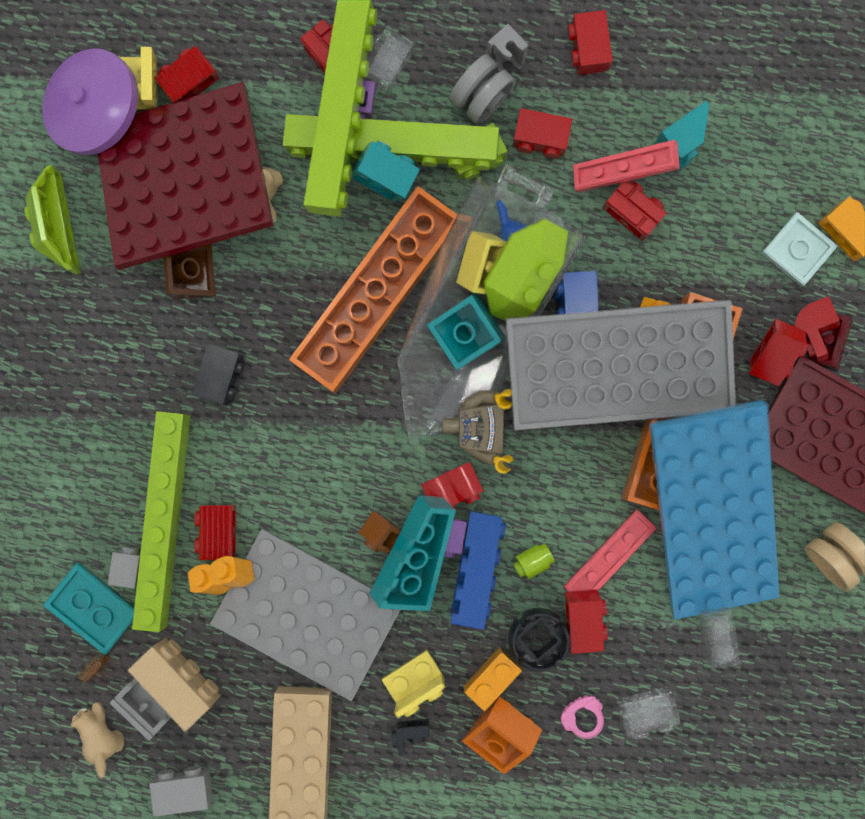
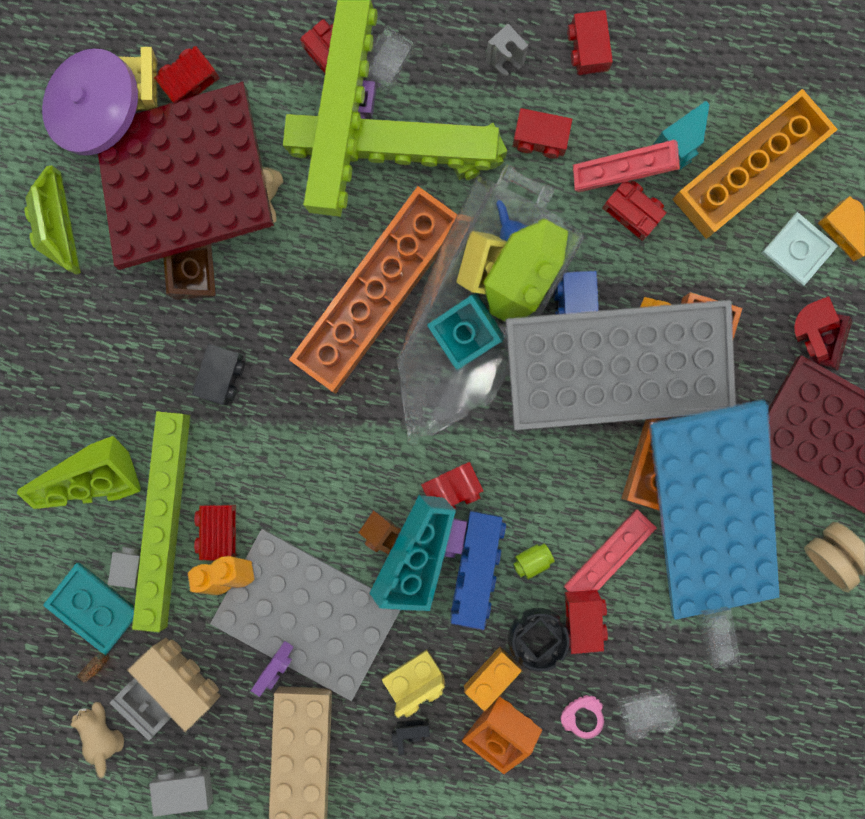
(92, 472): none -> lime wedge
(269, 675): none -> medium lavender plate
(385, 171): teal slope -> none
(481, 427): dark tan torso -> none
(482, 89): light grey wheel -> none
(754, 163): none -> light orange brick
(778, 352): red brick -> none

